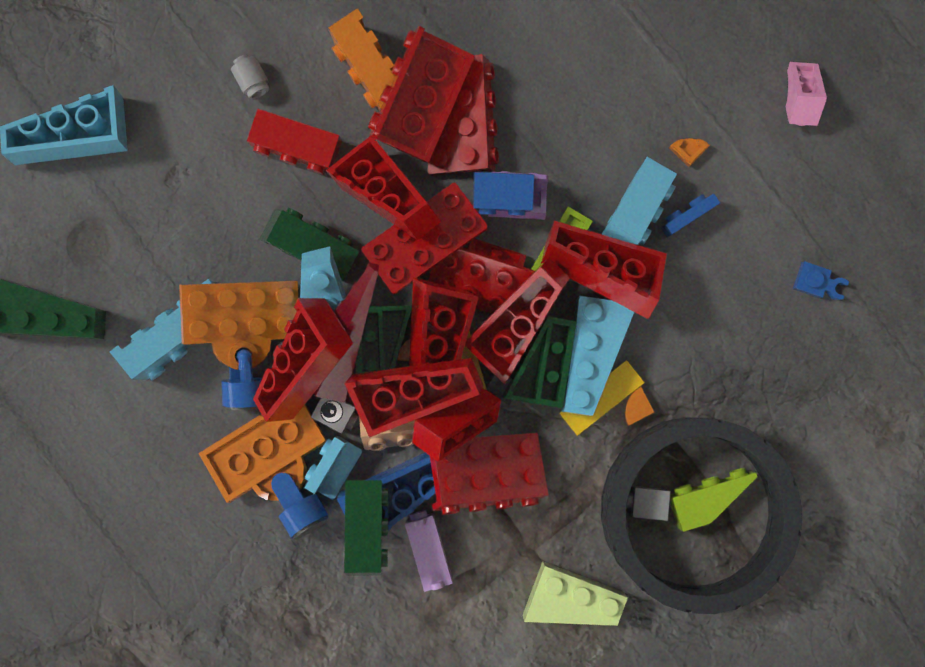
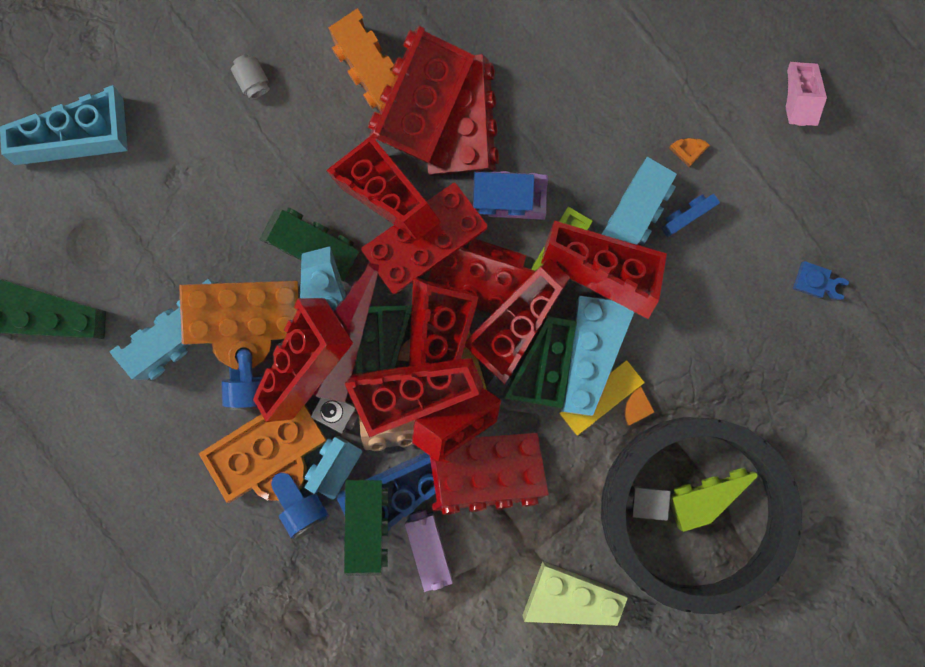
(293, 141): red brick -> none

